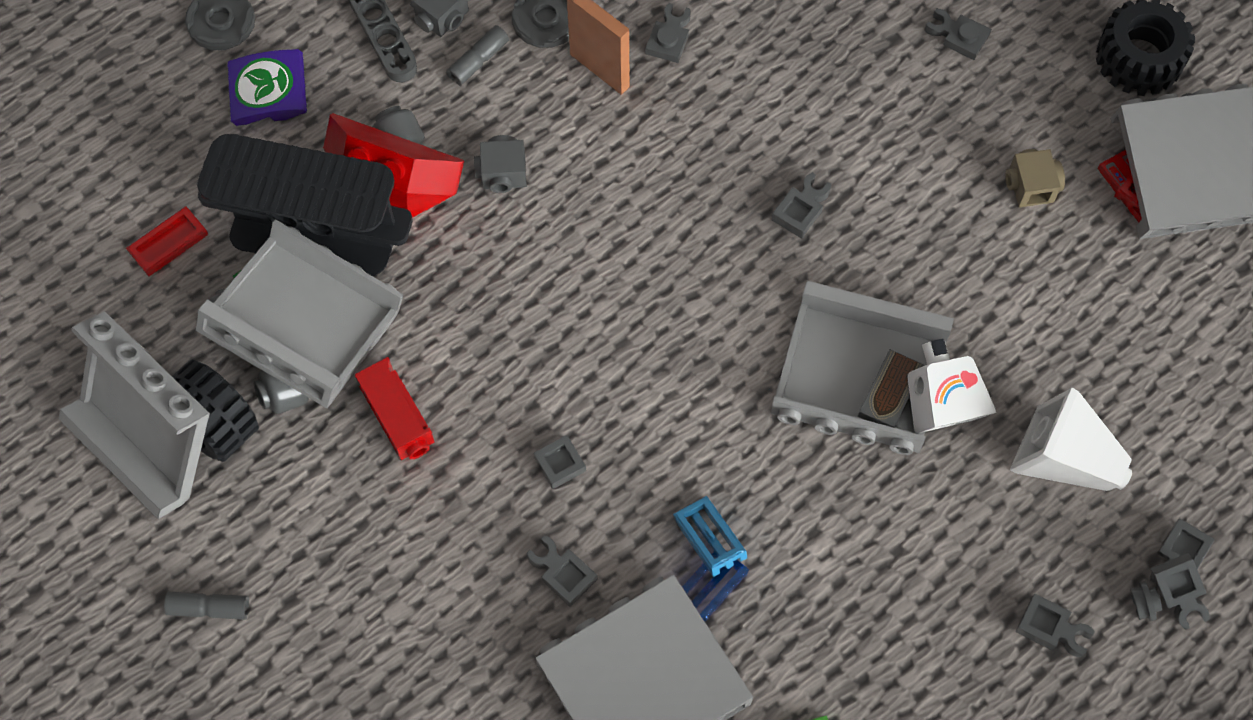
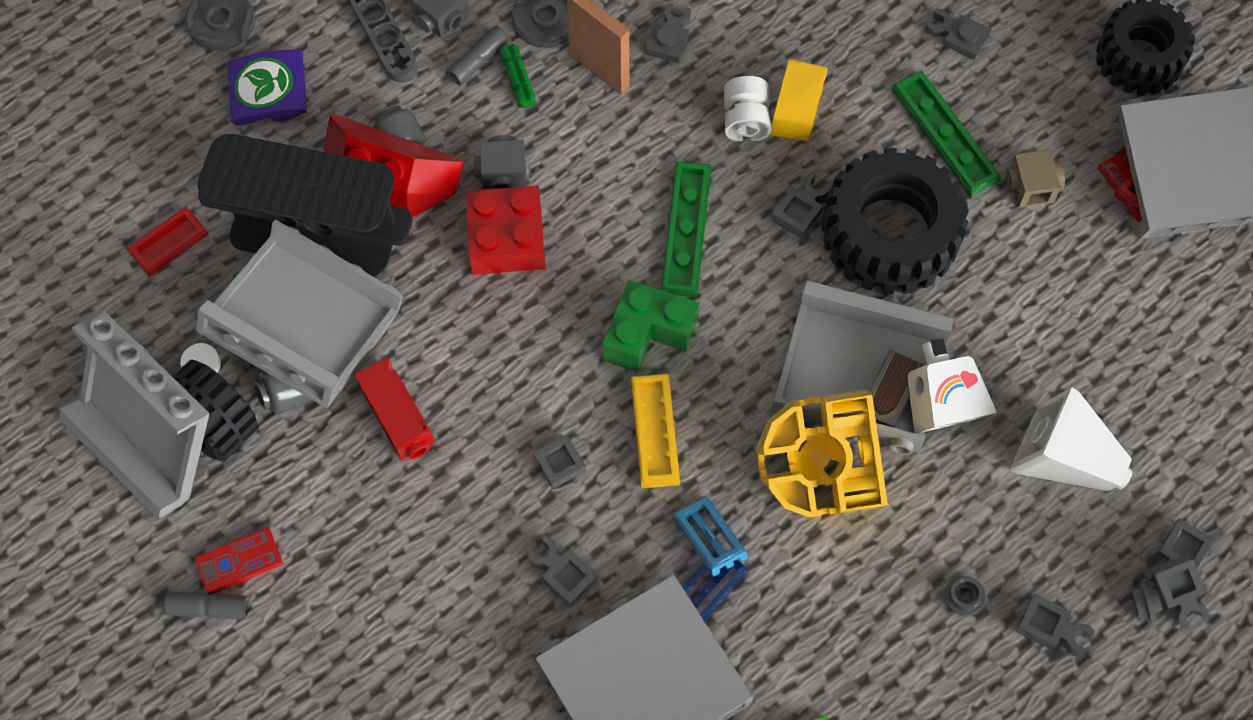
(203, 353): none -> white tile
(239, 561): none -> red tile
(505, 230): none -> red brick
(517, 76): none -> green axle
(647, 316): none -> green brick
(655, 431): none -> yellow plate
(686, 229): none -> green tile
(747, 108): none -> white wheel
(787, 432): none -> yellow connector
(798, 100): none -> yellow piece
(886, 261): none -> black tyre
(946, 133): none -> green tile
(973, 587): none -> dark grey plate

